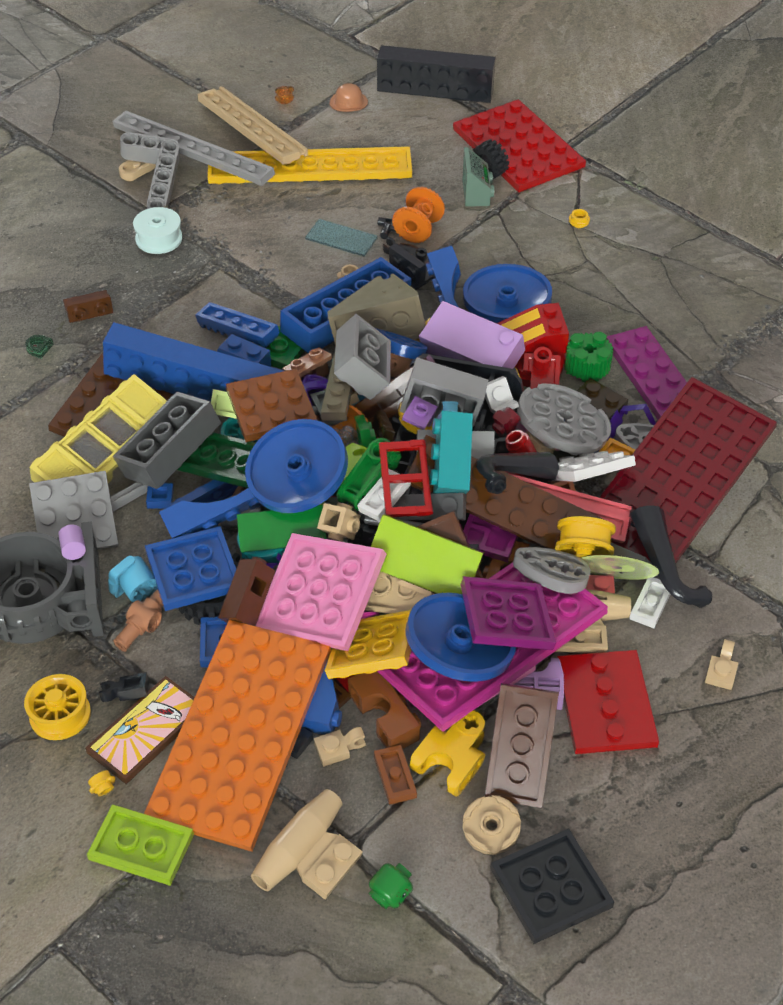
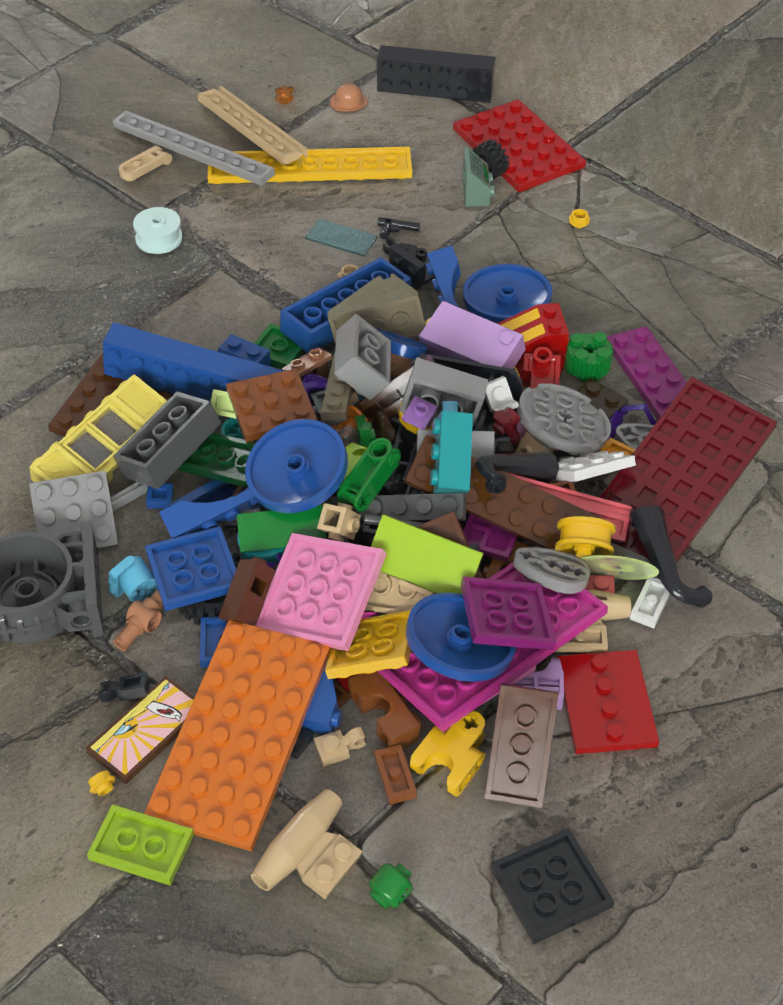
(38, 345): clear green tile -> none
(57, 707): yellow wheel -> none
(72, 542): lavender piece -> none
(88, 306): reddish brown bracket -> none
(158, 151): light grey beam -> none
(238, 324): blue gear -> none
(373, 502): white plate -> none
(415, 220): orange hose -> none
(426, 509): red window -> none
(488, 810): tan plate -> none
(519, 442): red brick -> none
(722, 669): tan plate -> none

